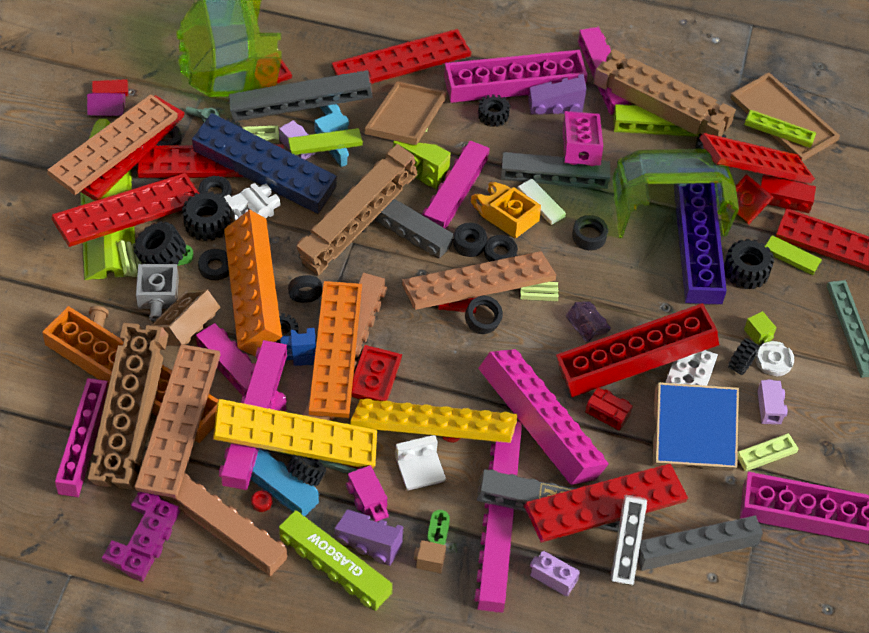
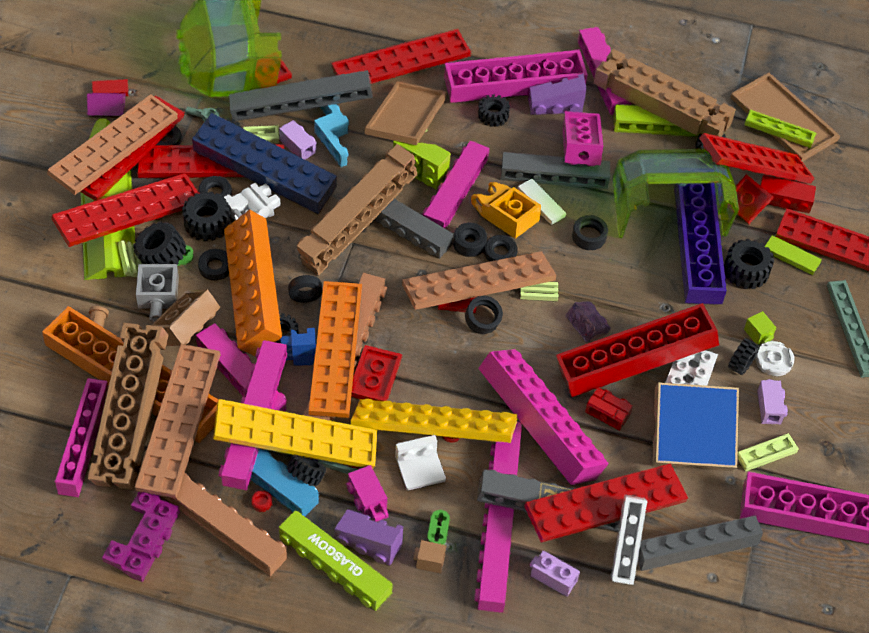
(325, 141): lime tile -> none

